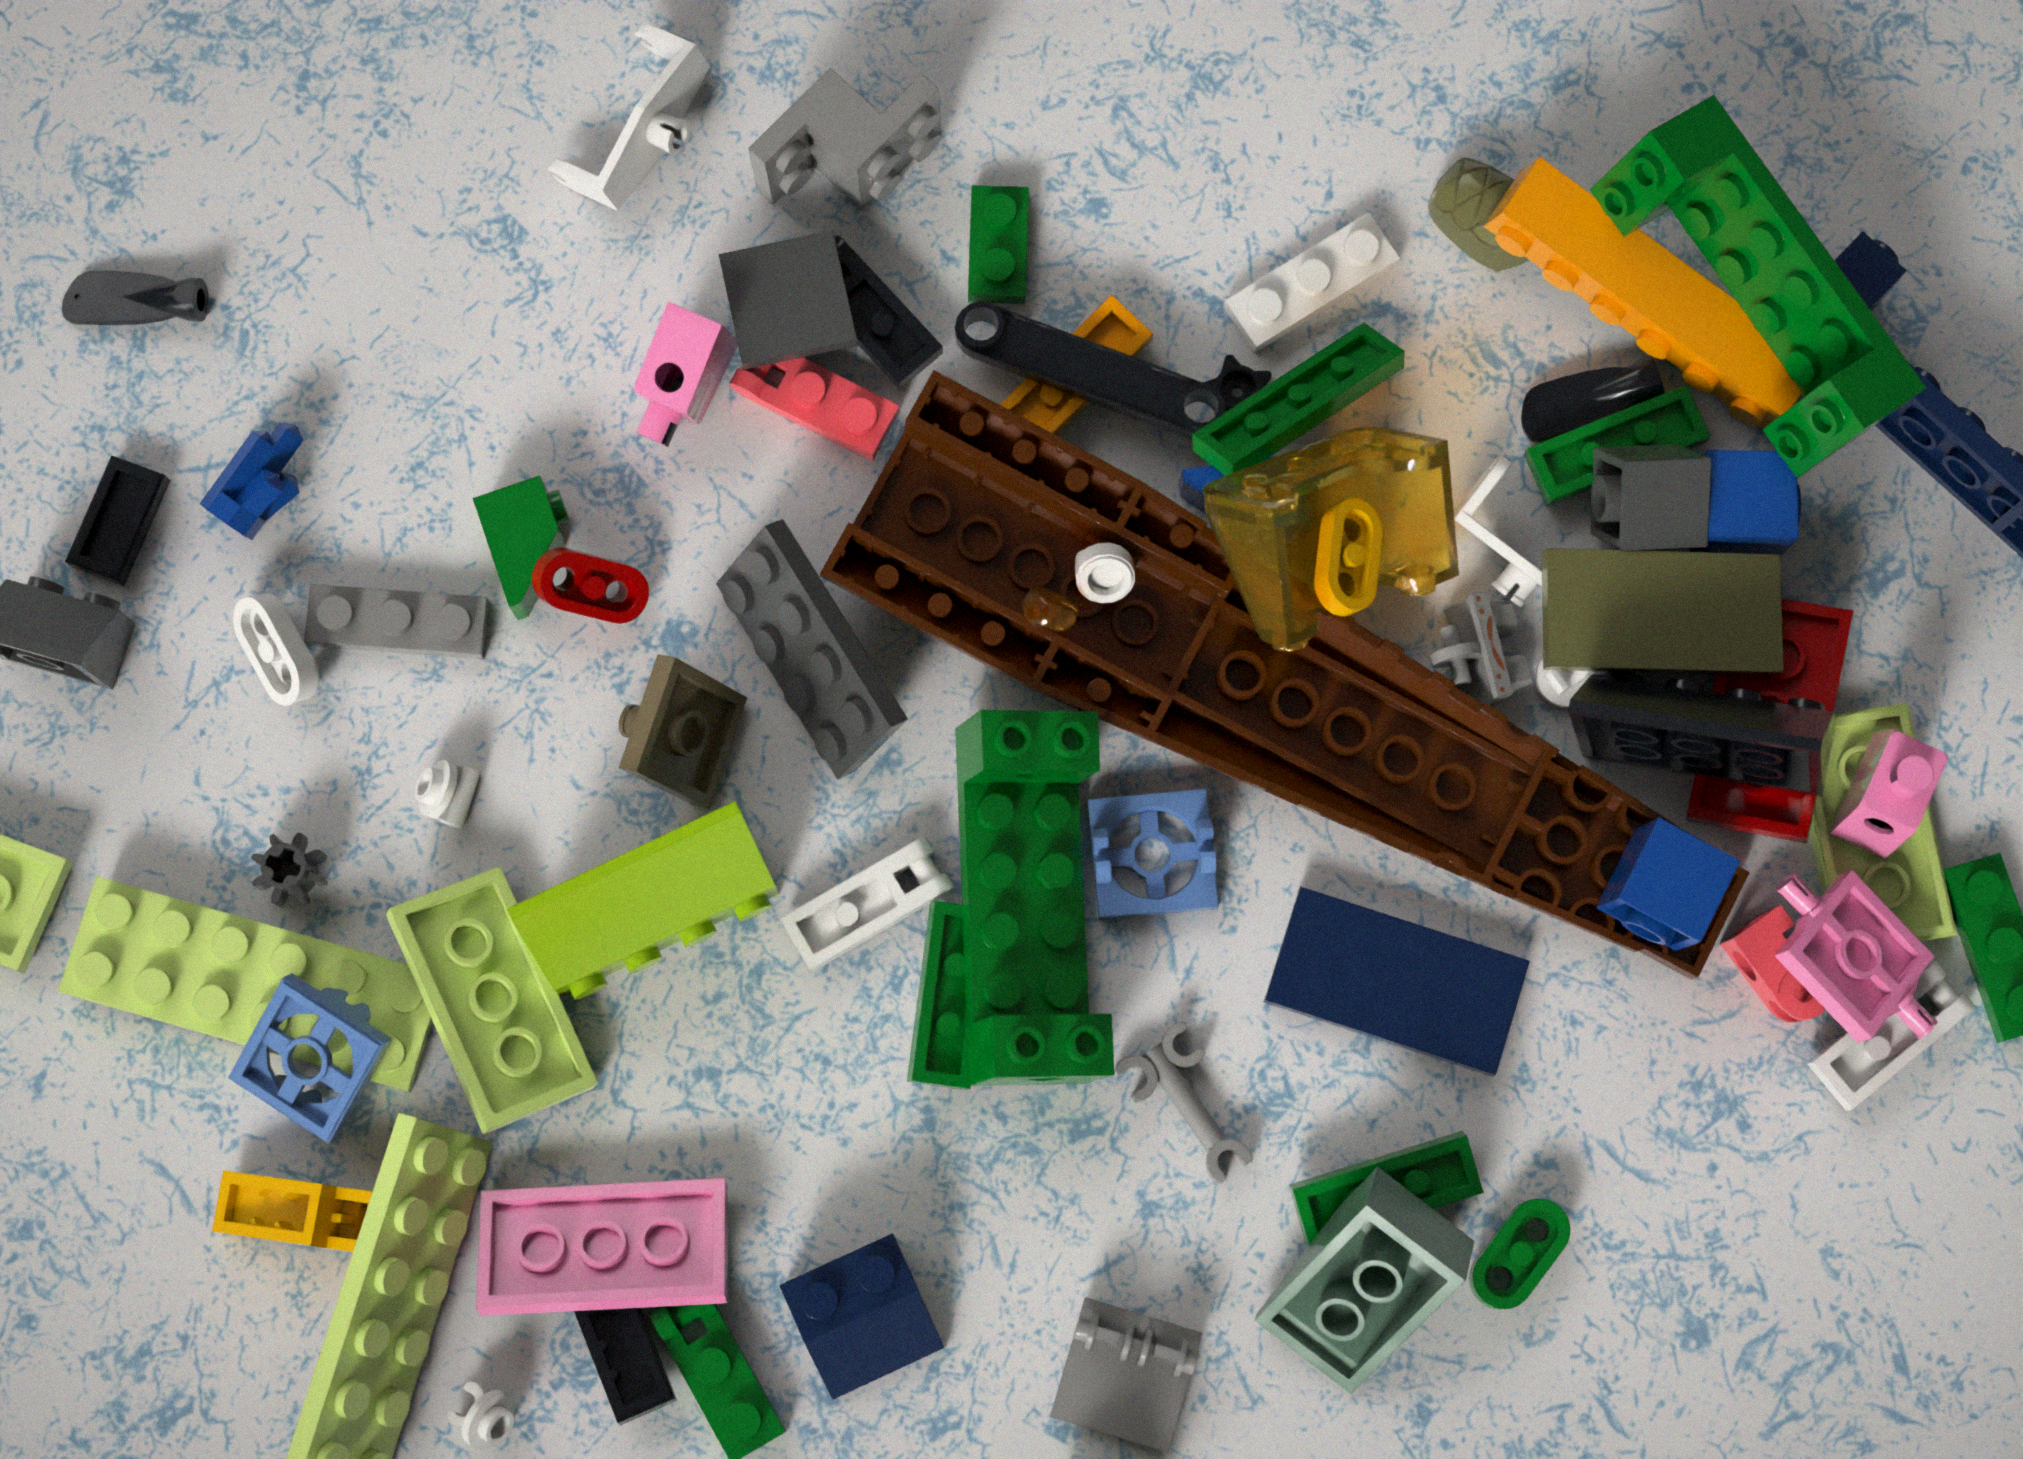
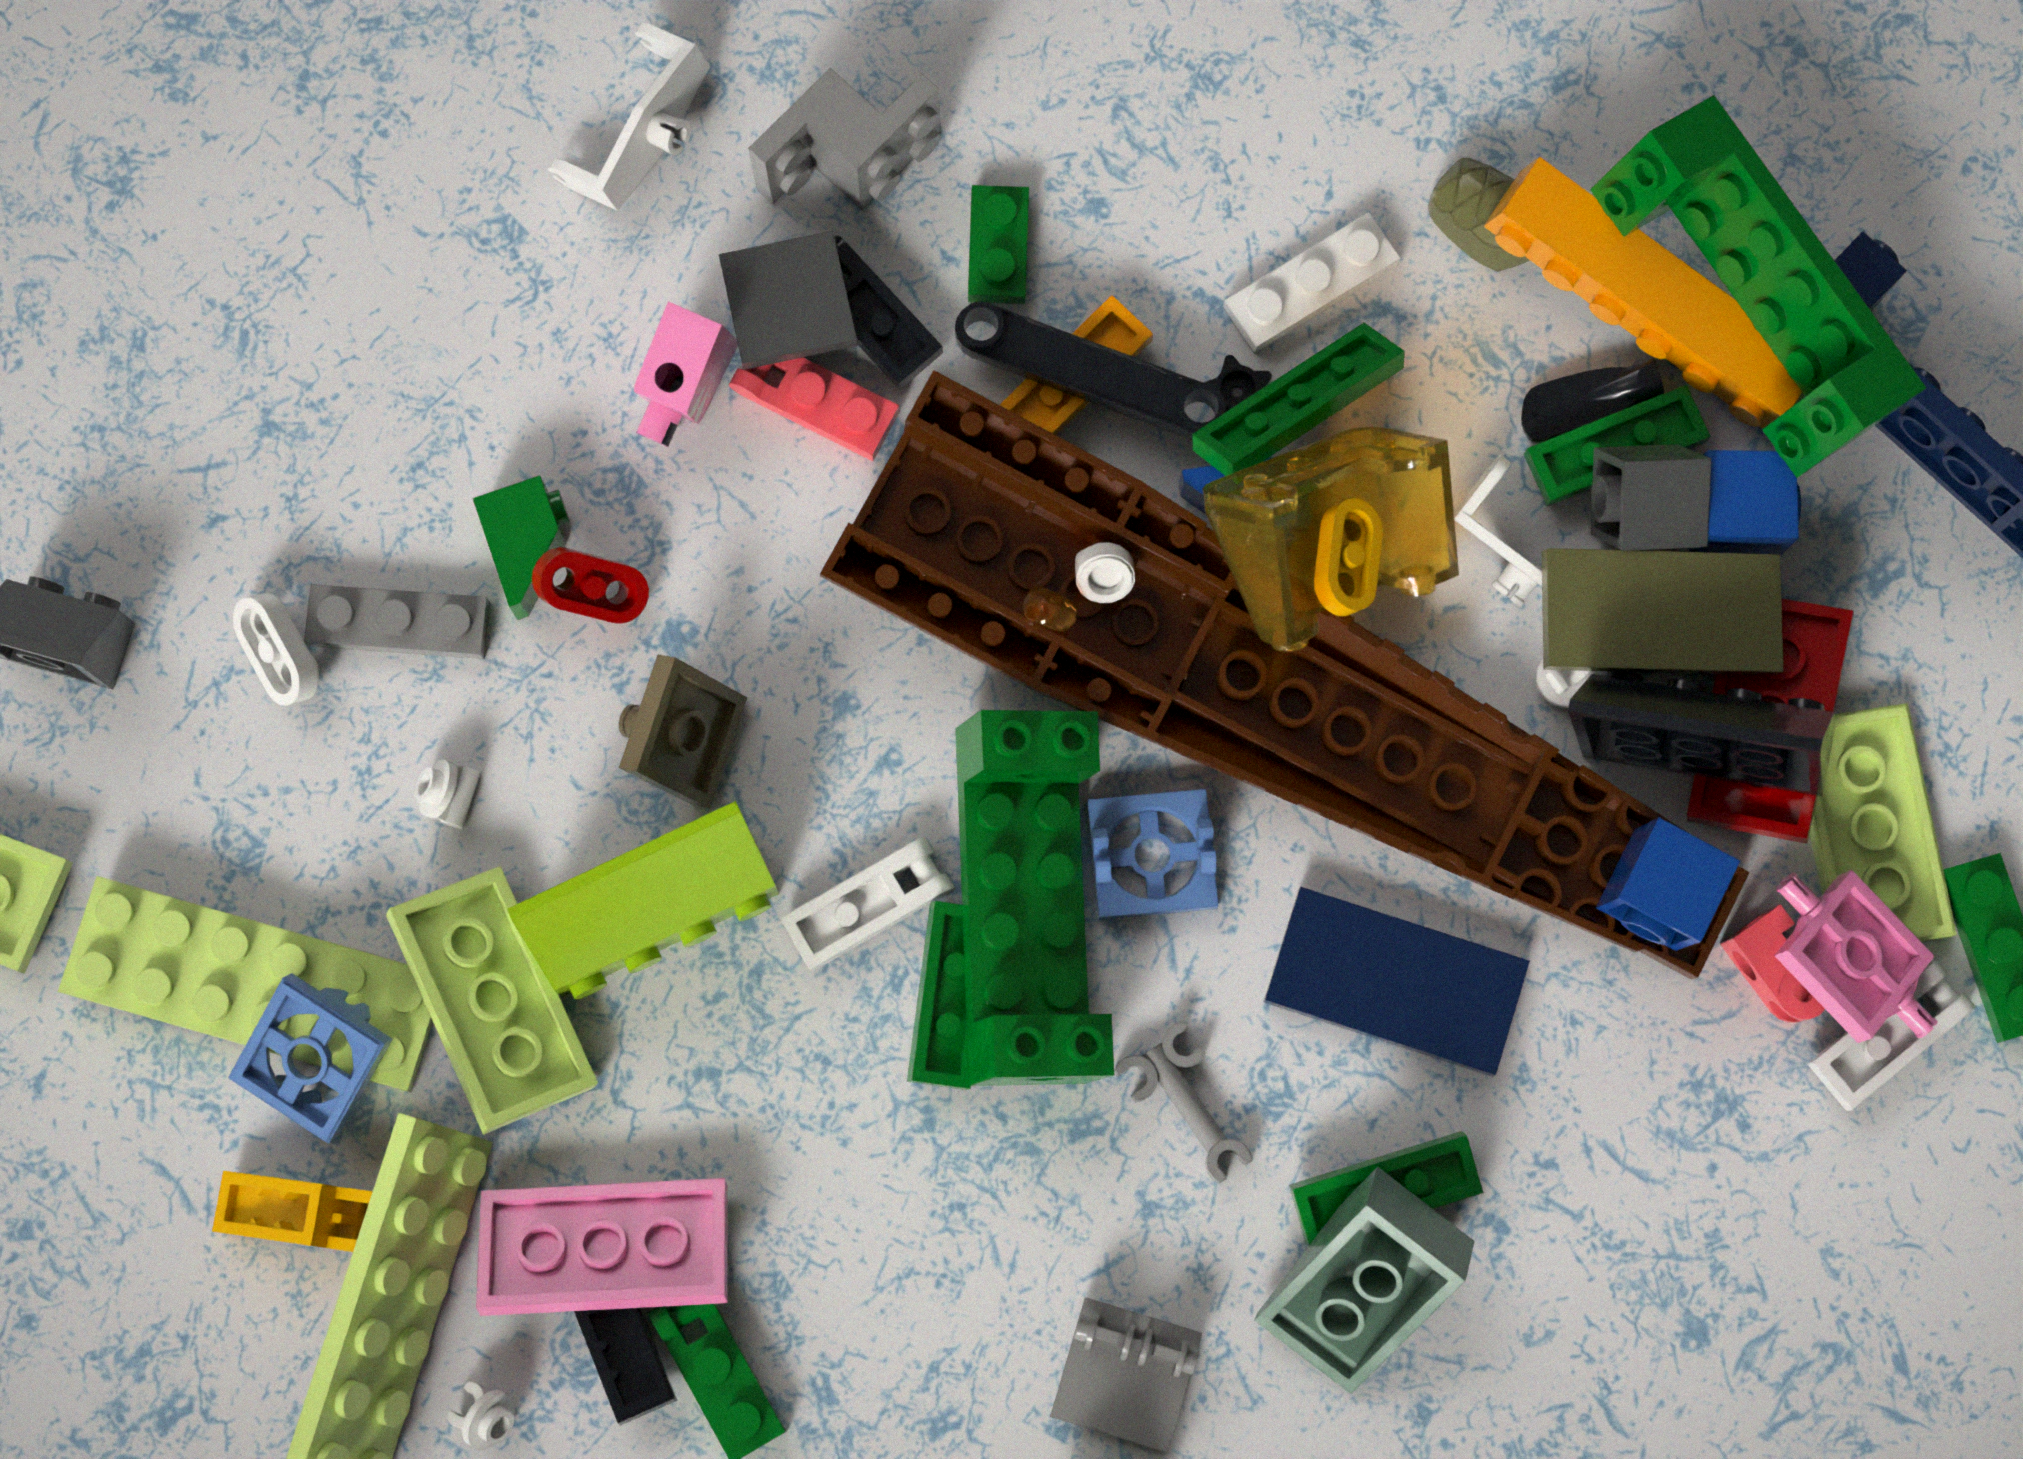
(117, 520): black tile -> none
(133, 299): black piece -> none
(253, 483): blue rock -> none
(287, 854): dark grey gear -> none
(810, 650): dark grey plate -> none
(862, 1316): dark blue slope -> none
(1476, 651): light grey hips -> none
(1519, 1255): green plate -> none
(1890, 786): bright pink torso -> none

